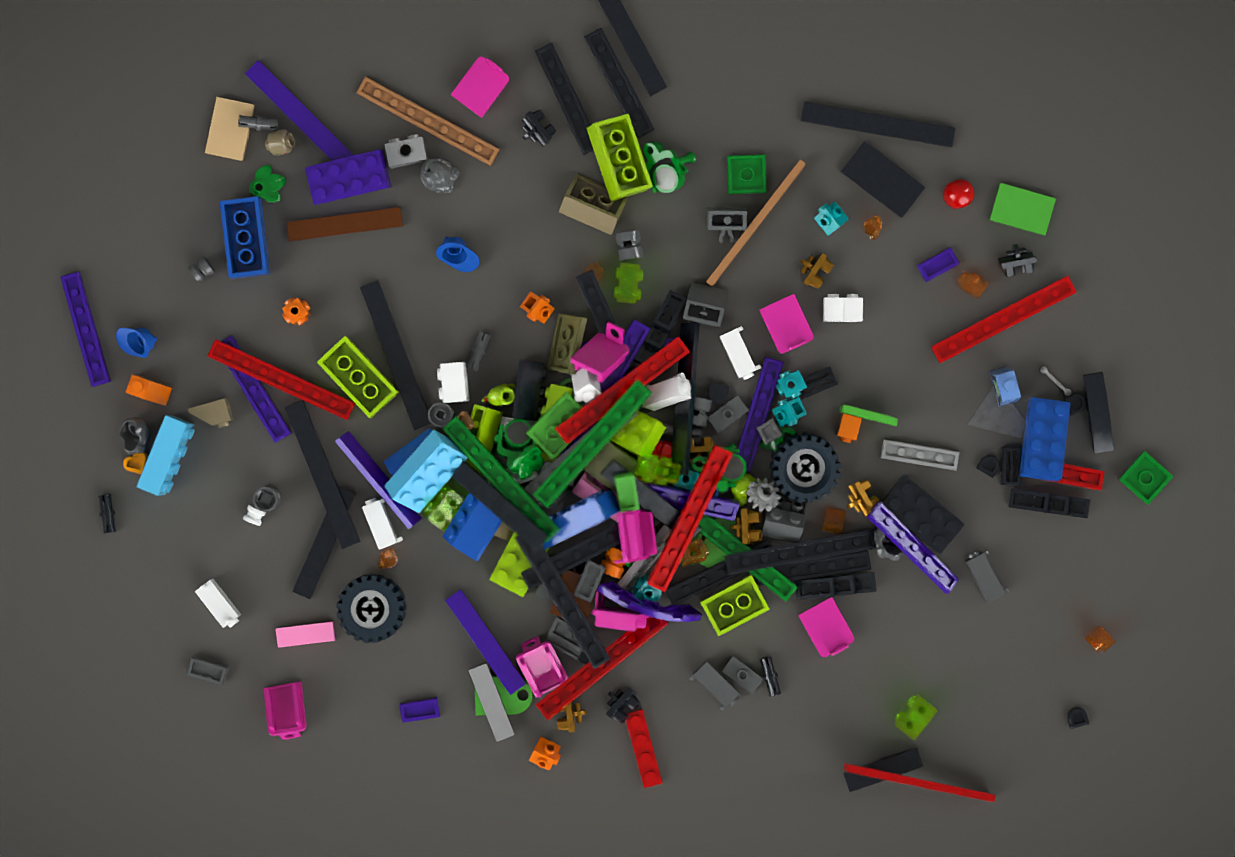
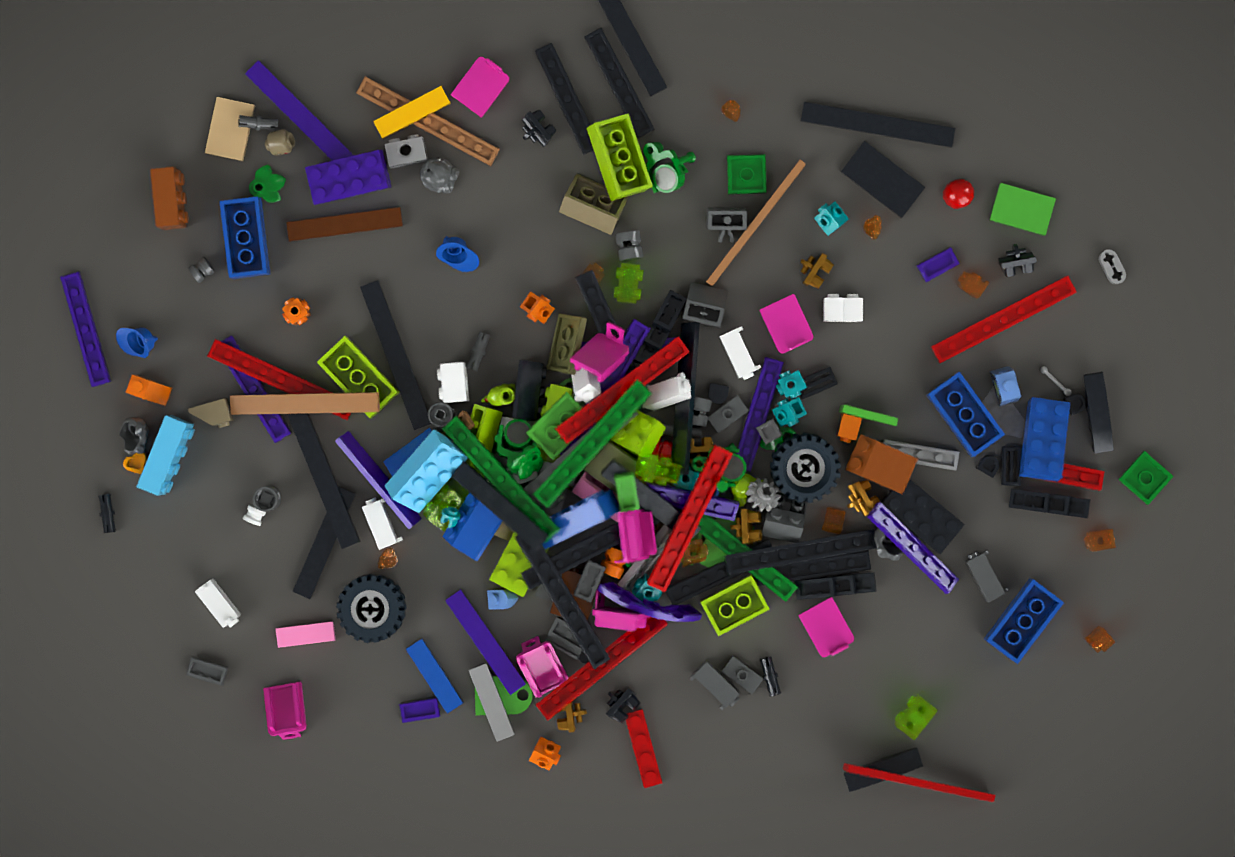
(169, 198): none -> dark orange brick
(305, 403): none -> medium nougat tile
(411, 112): none -> yellow tile
(434, 675): none -> blue tile
(450, 514): none -> teal plate
(501, 599): none -> medium blue plate
(731, 110): none -> clear orange piece
(881, 464): none -> dark orange slope
(965, 414): none -> blue brick
(1023, 620): none -> blue brick
(1077, 717): black tile -> none
(1107, 268): none -> light grey beam
(1108, 540): none -> clear orange brick

